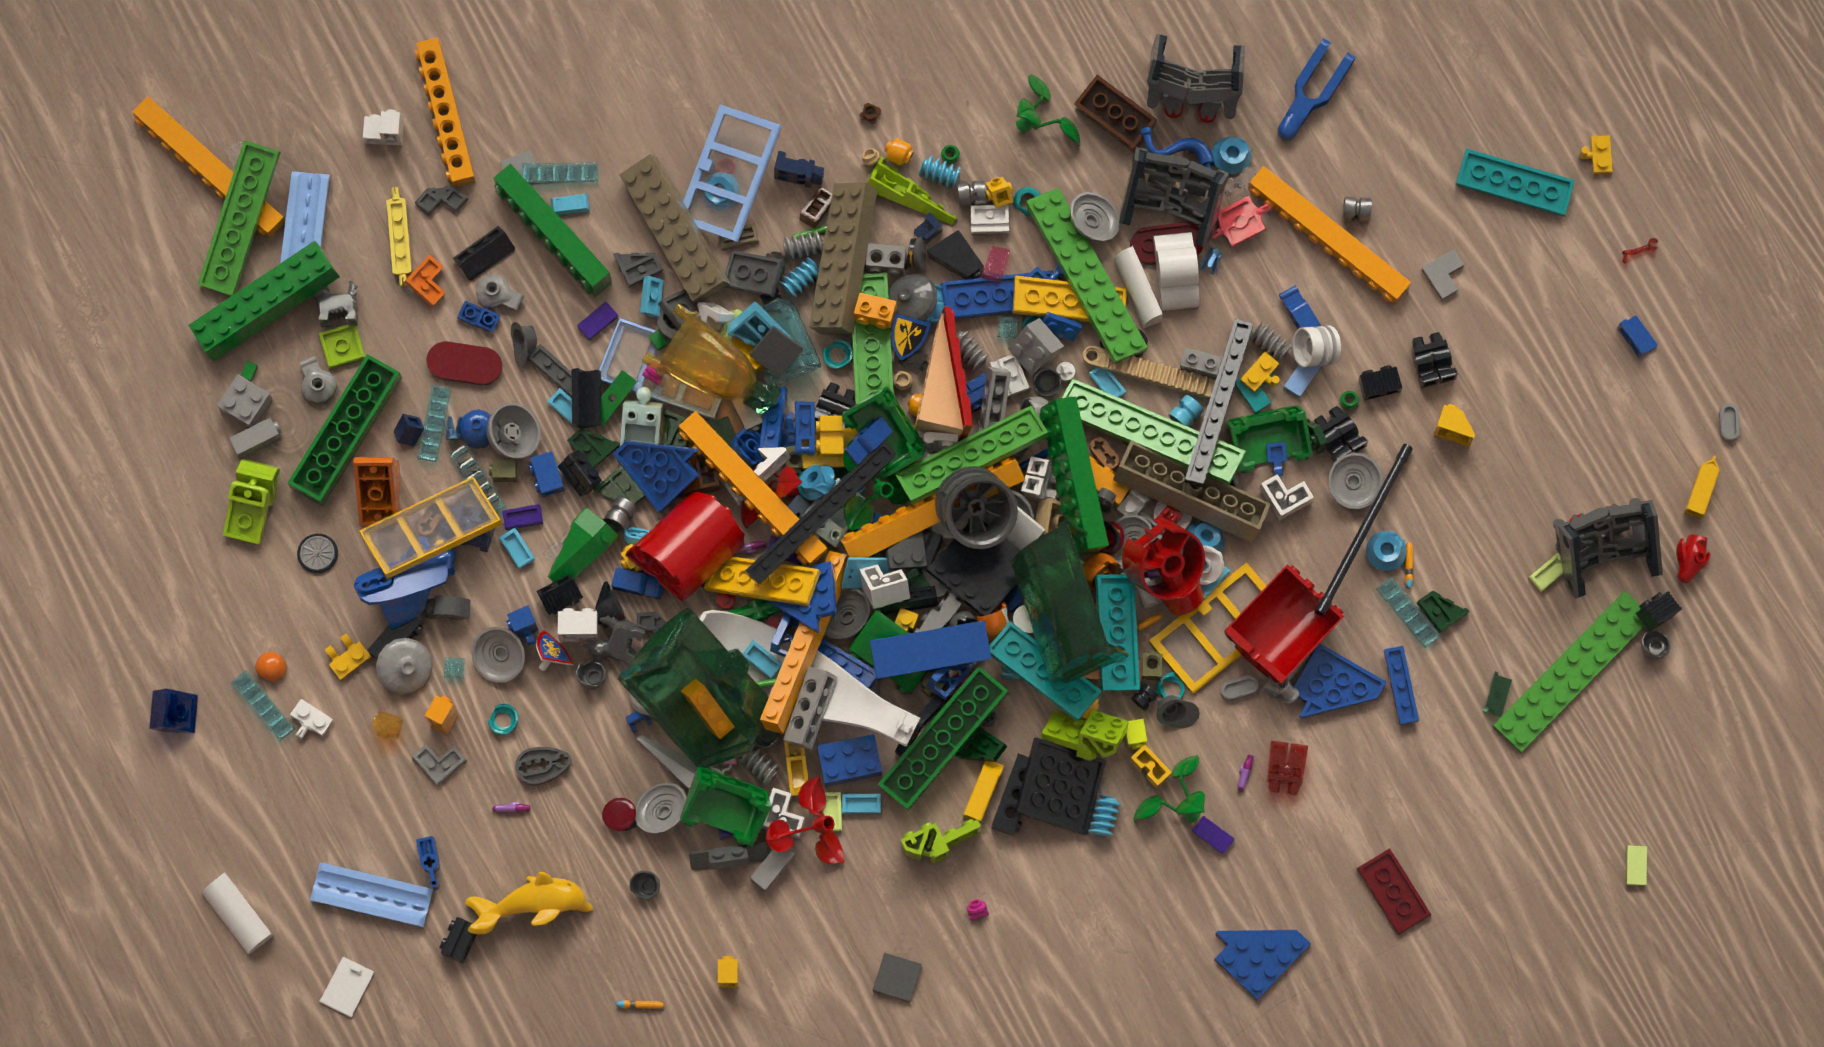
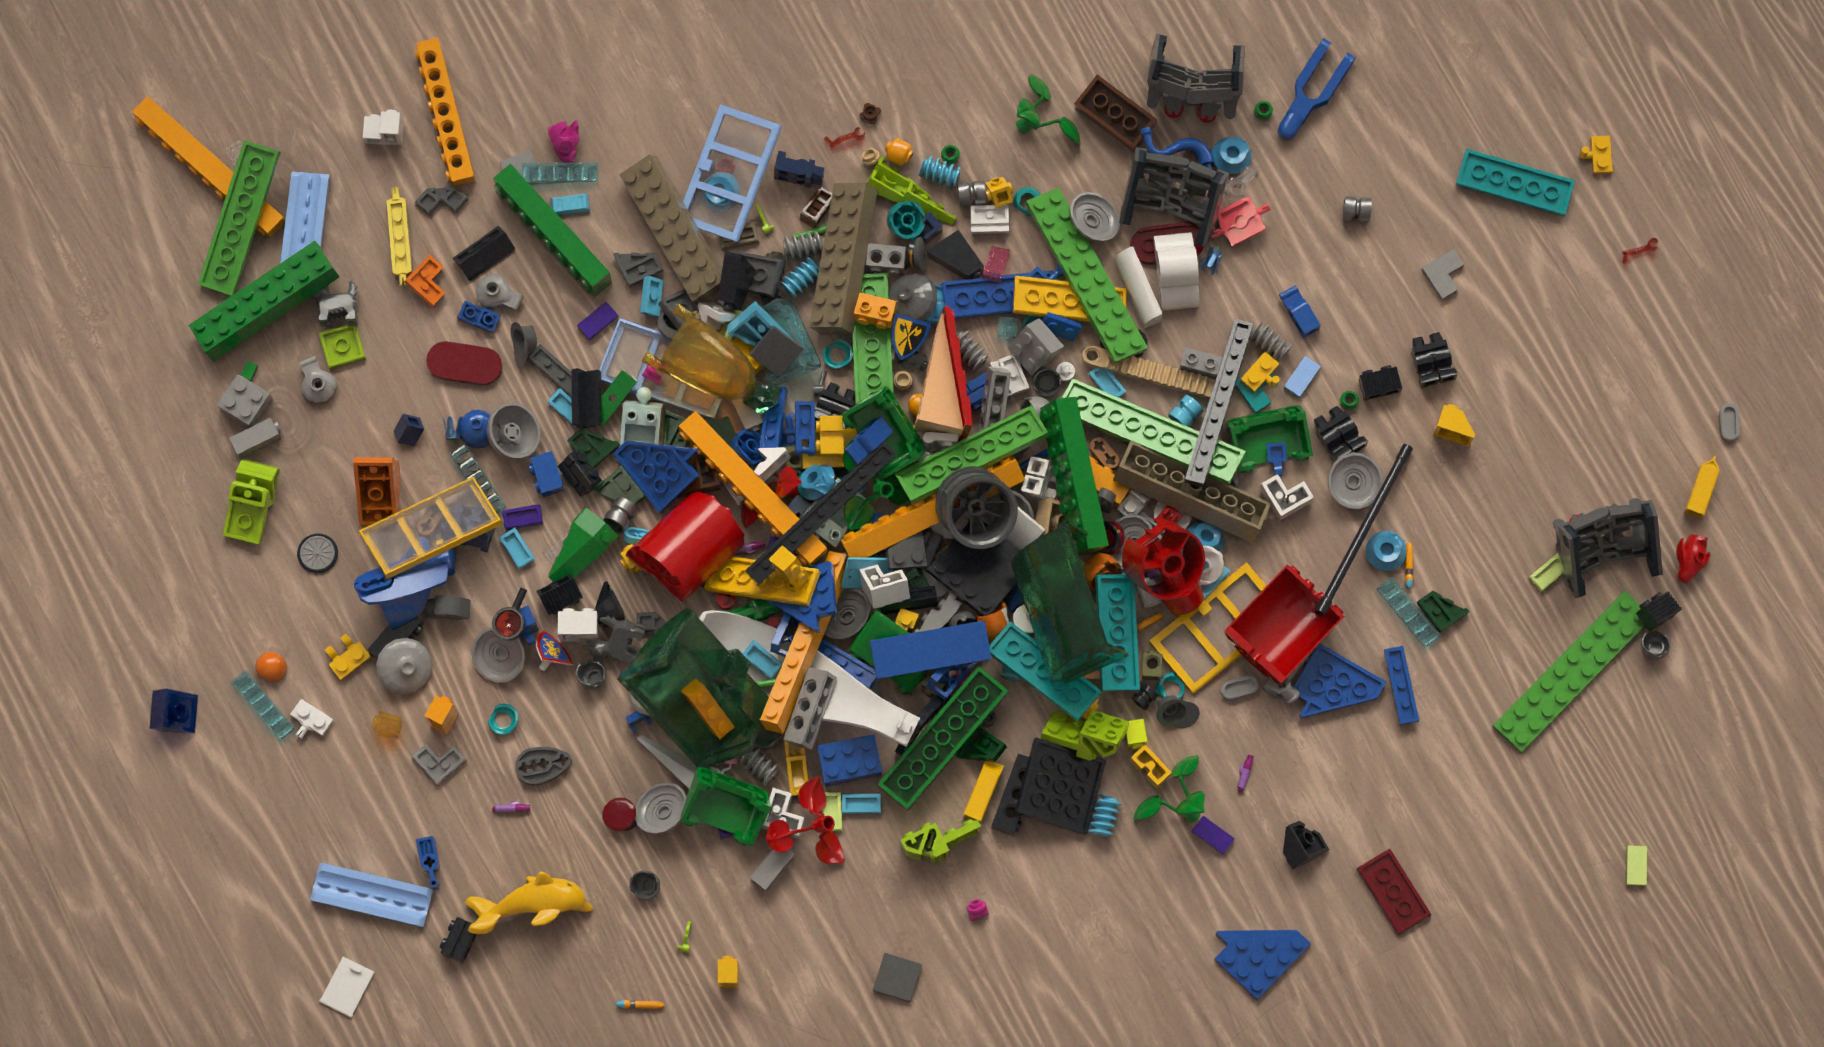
(236, 914): white brick -> none
(344, 430): green brick -> none
(434, 423): clear light blue tile -> none
(454, 667): clear light blue tile -> none
(503, 470): olive brick -> none
(508, 621): none -> piece
(564, 140): none -> dark pink helmet
(636, 583): blue piece -> none
(657, 340): green piece -> none
(685, 948): none -> lime piece
(728, 856): dark grey bracket -> none
(735, 281): none -> black slope
(766, 229): none -> lime piece
(789, 567): none -> yellow brick
(817, 389): none -> dark grey hand
(845, 137): none -> clear red piece
(906, 220): none -> teal cylinder
(1266, 105): none -> green plate
(1286, 773): clear red hips -> none
(1302, 844): none -> black slope
(1316, 346): white wheel -> none
(1317, 437): dark green wing -> none
(1329, 235): light orange brick -> none
(1497, 695): clear green panel -> none
(1637, 336): blue panel -> none

